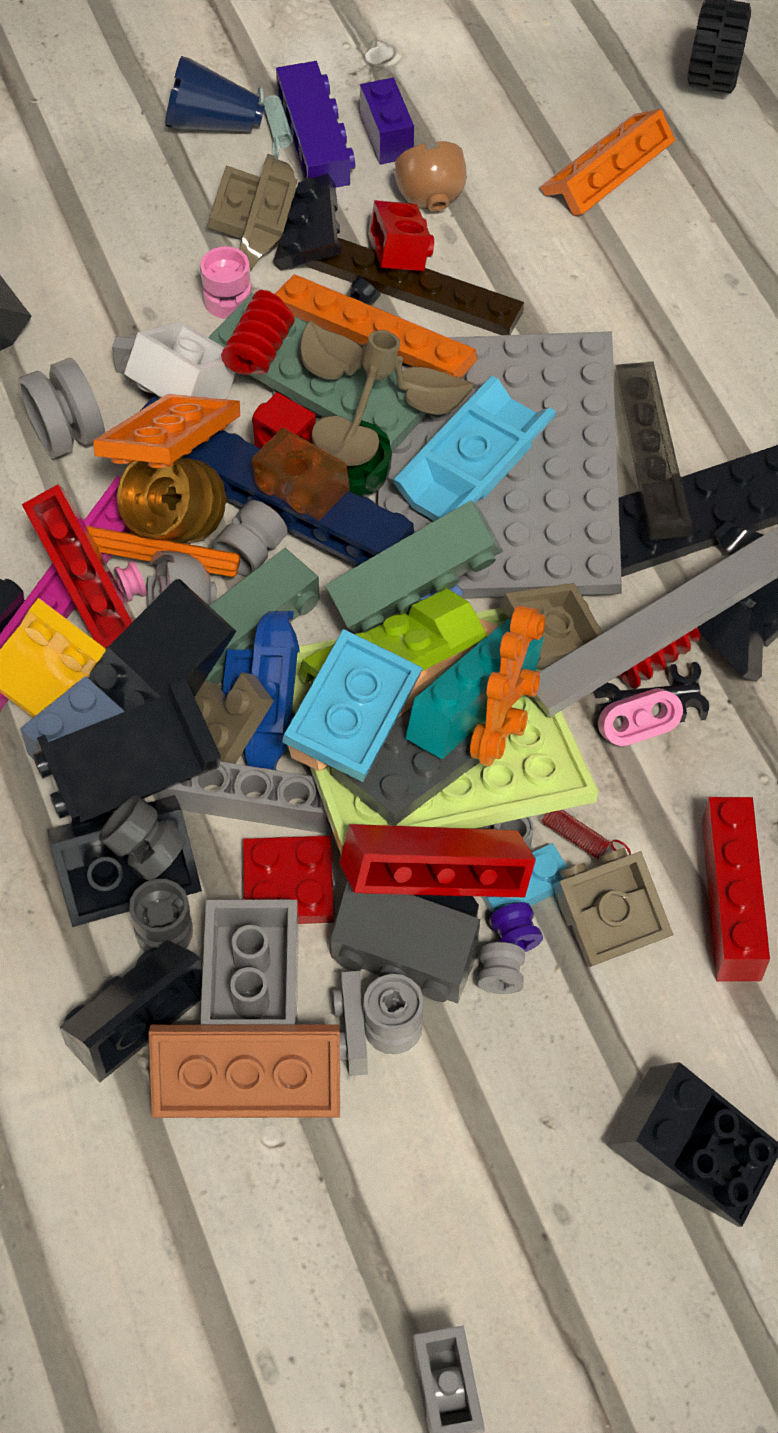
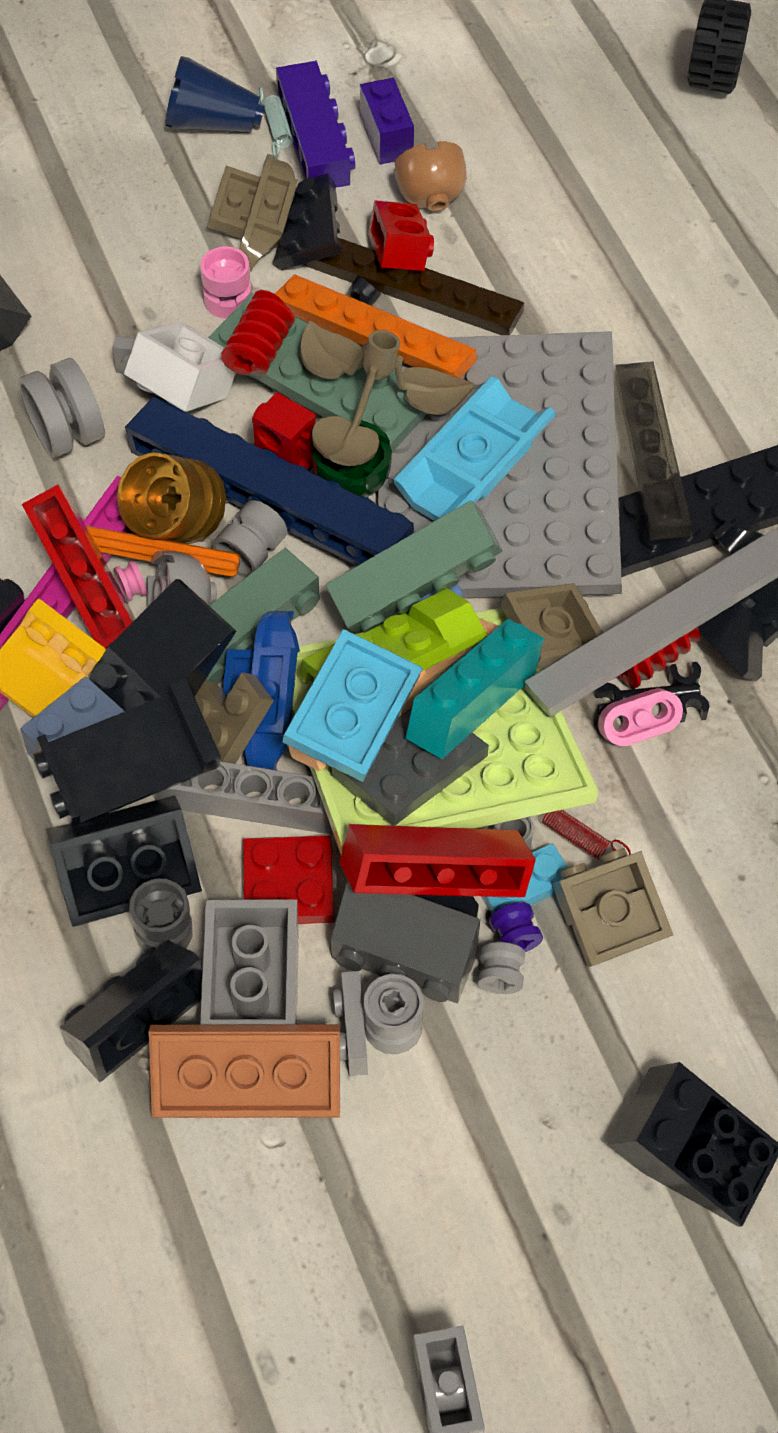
(137, 833): dark grey wheel -> none
(166, 430): orange plate -> none
(300, 474): clear orange brick -> none
(508, 686): orange plant -> none
(611, 160): orange fence -> none
(735, 890): red brick -> none

